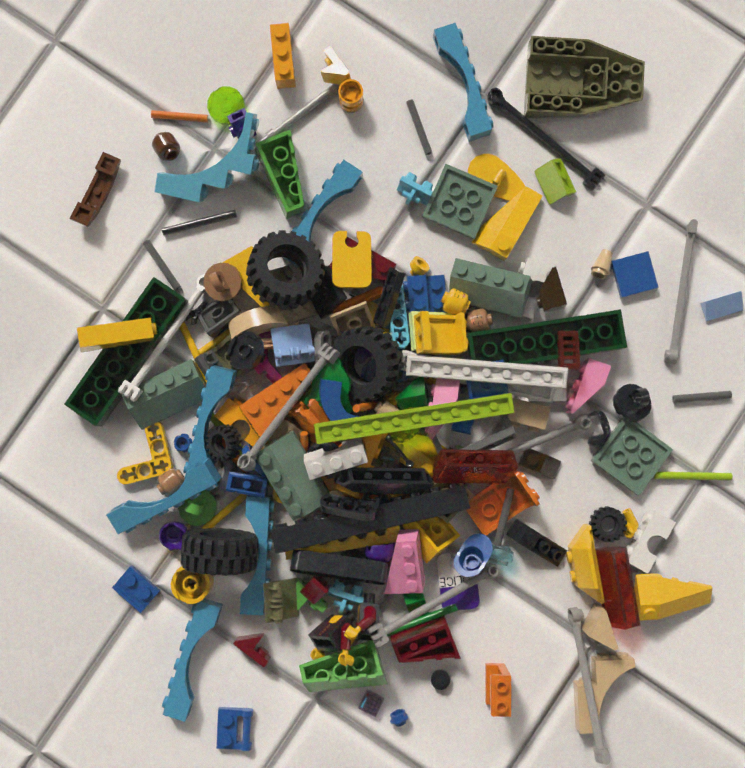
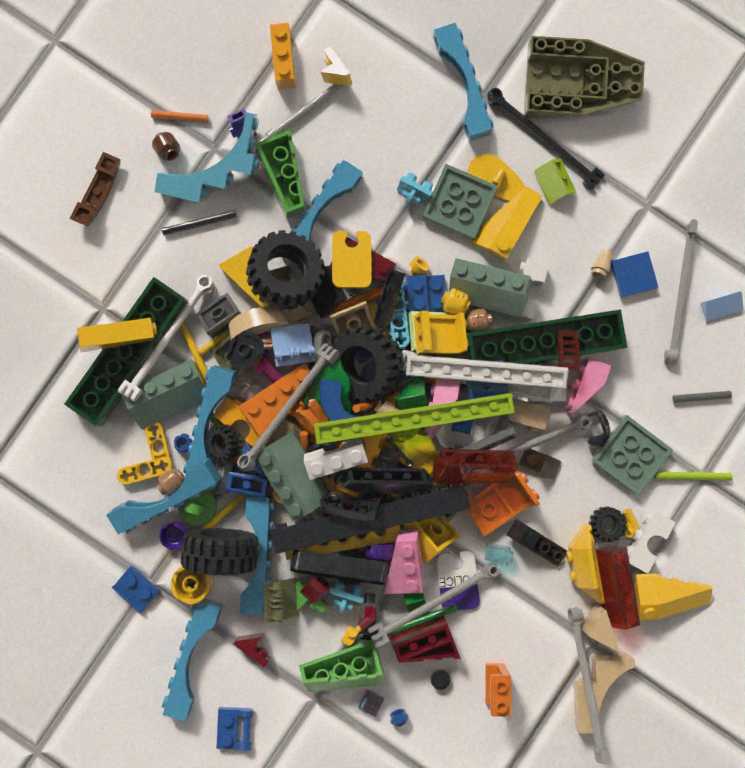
(161, 264): dark grey bar -> none
(194, 313): black hand -> none
(207, 360): dark grey tile -> none
(222, 281): medium nougat tile -> none
(223, 103): clear neon green tile -> none
(330, 637): torso -> none
(350, 95): light orange wheel -> none
(419, 127): dark grey piece -> none
(473, 555): blue piece -> none
(503, 517): dark grey piece -> none
(551, 293): dark brown slope -> none
(632, 402): black tile -> none

